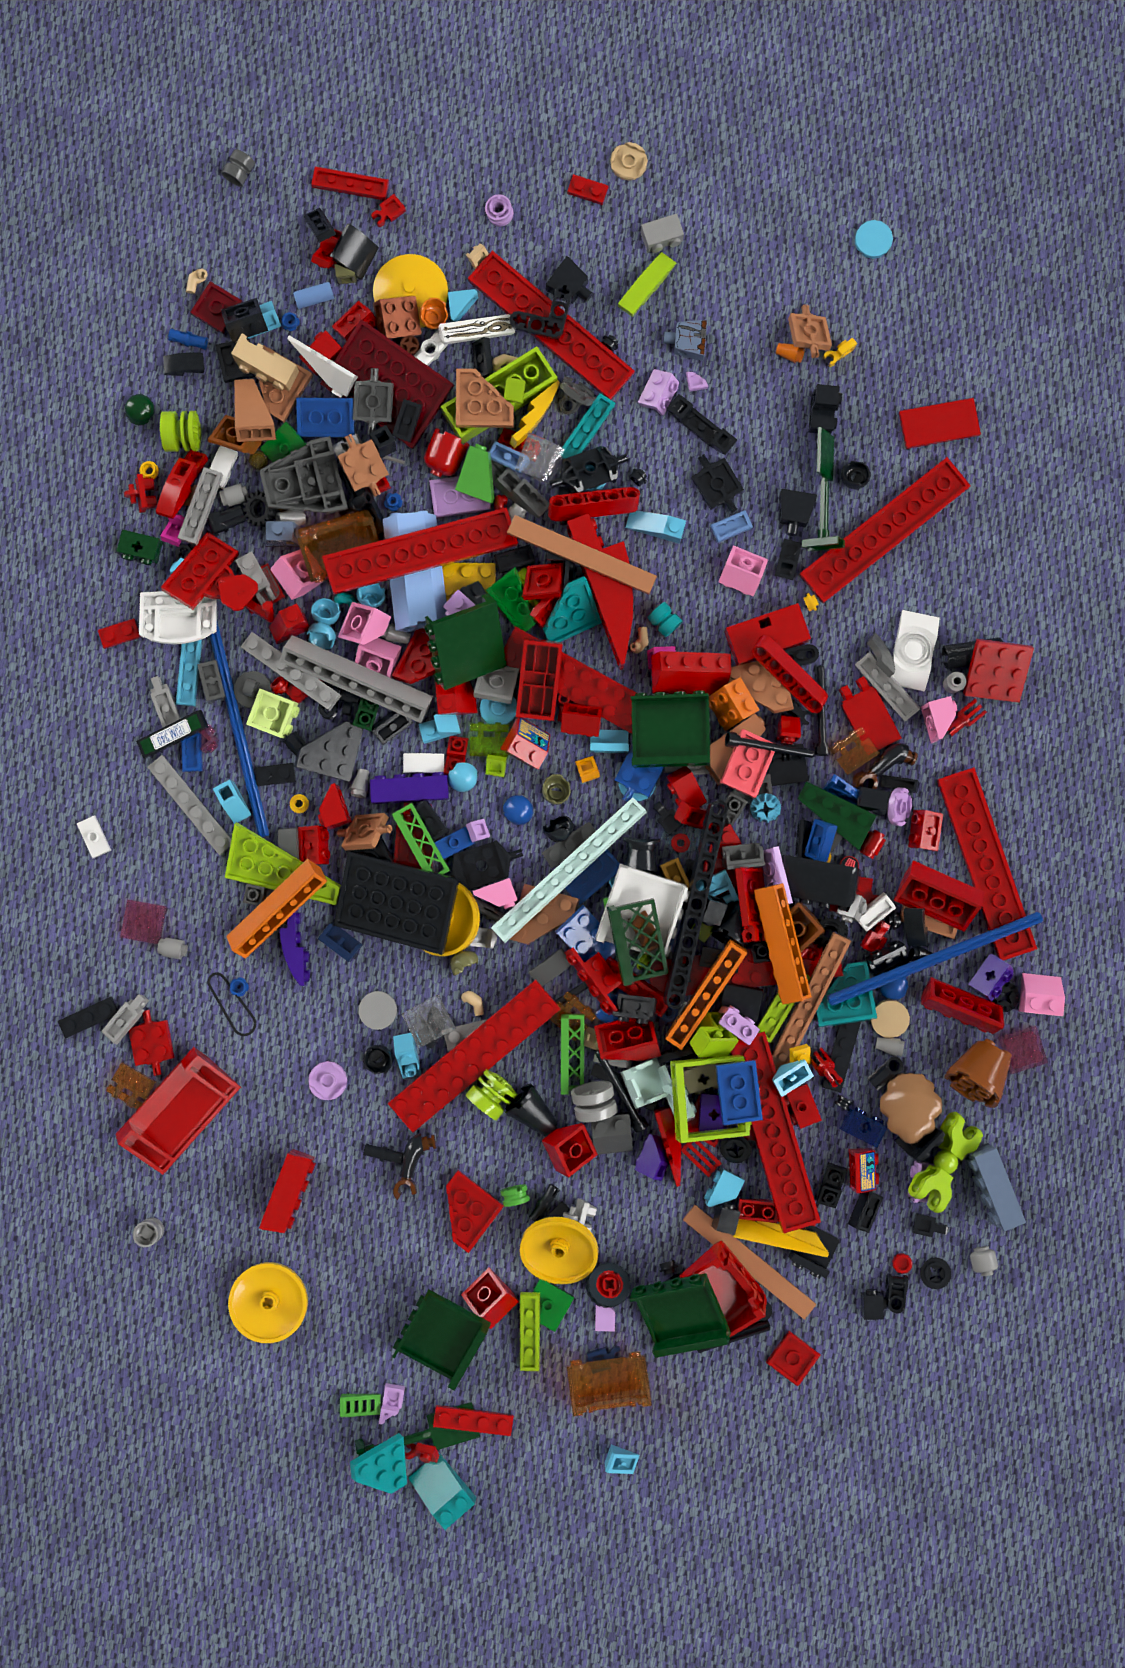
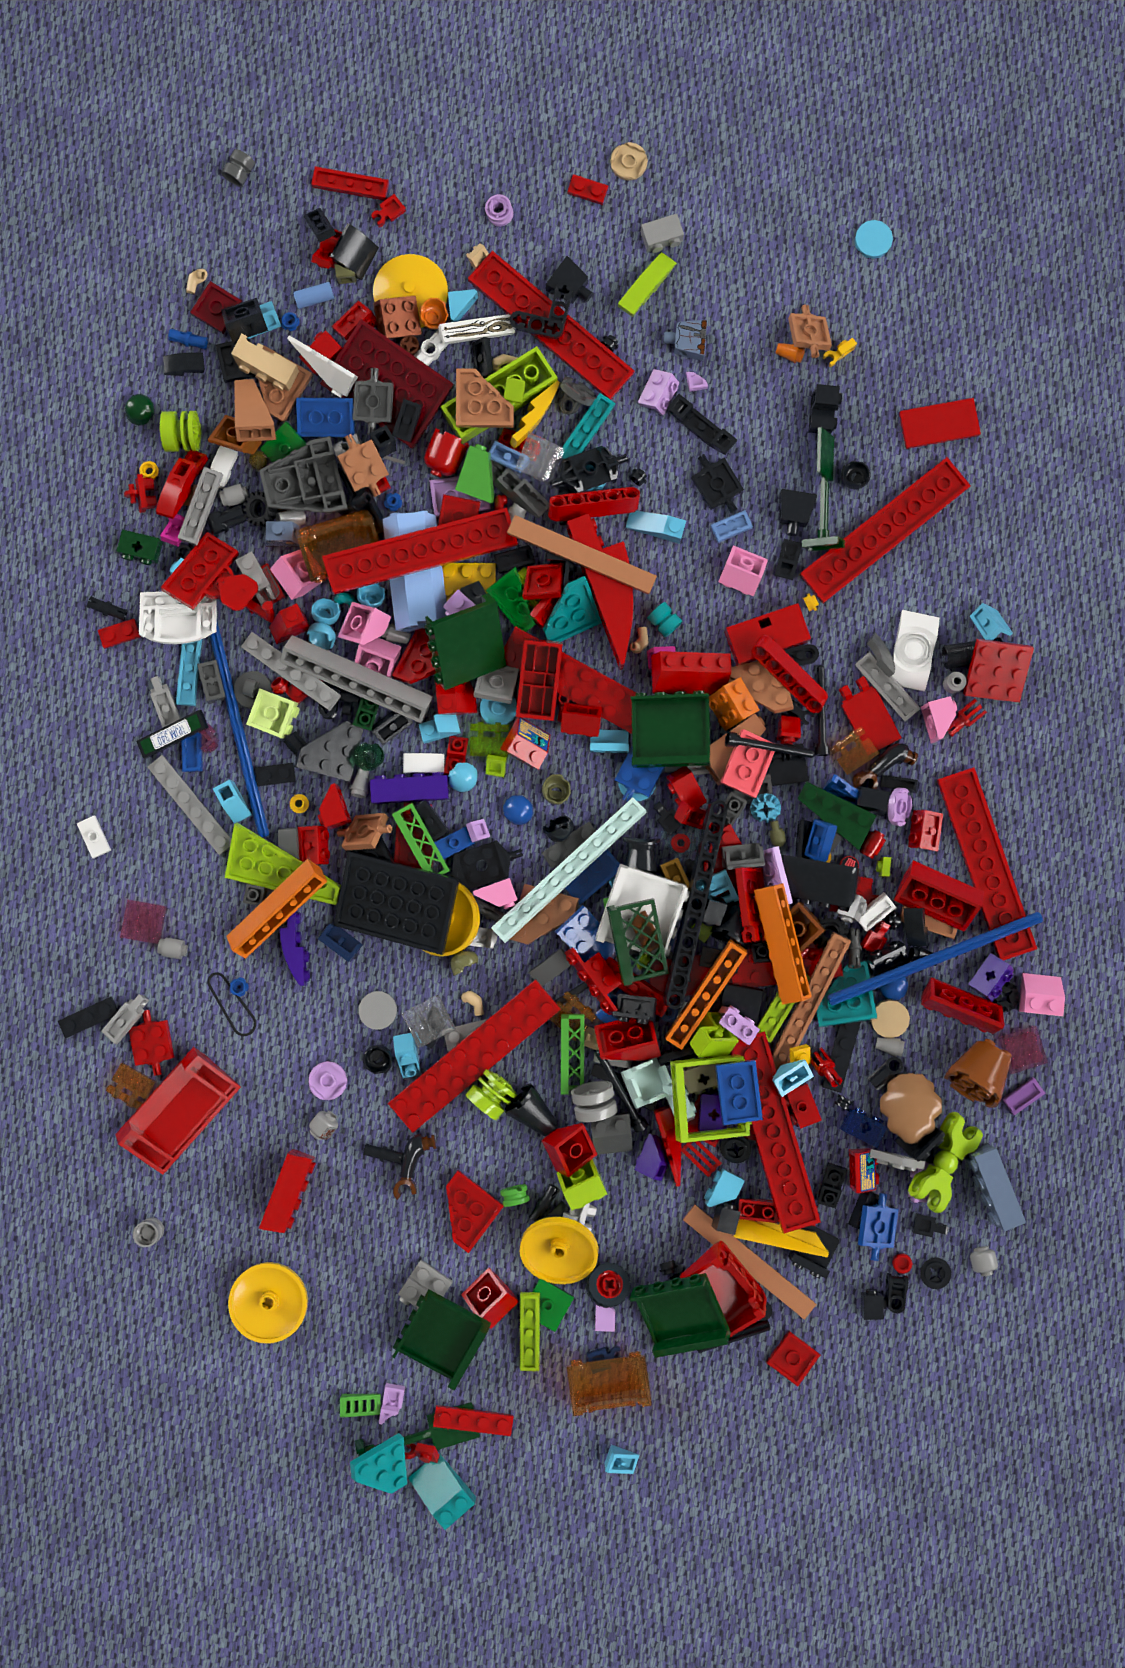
(107, 608): none -> black pin
(323, 1125): none -> light grey head
(363, 757): none -> clear green hair
(422, 1279): none -> light grey plate
(457, 508): none -> red tile
(582, 1186): none -> lime brick
(587, 769): light orange slope -> none
(777, 835): none -> olive cylinder
(854, 948): none -> dark grey pin
(878, 1226): none -> blue plate
(883, 866): none -> lime plate
(896, 1160): none -> light grey plate
(989, 622): none -> medium azure panel
(1023, 1096): none -> medium lavender tile

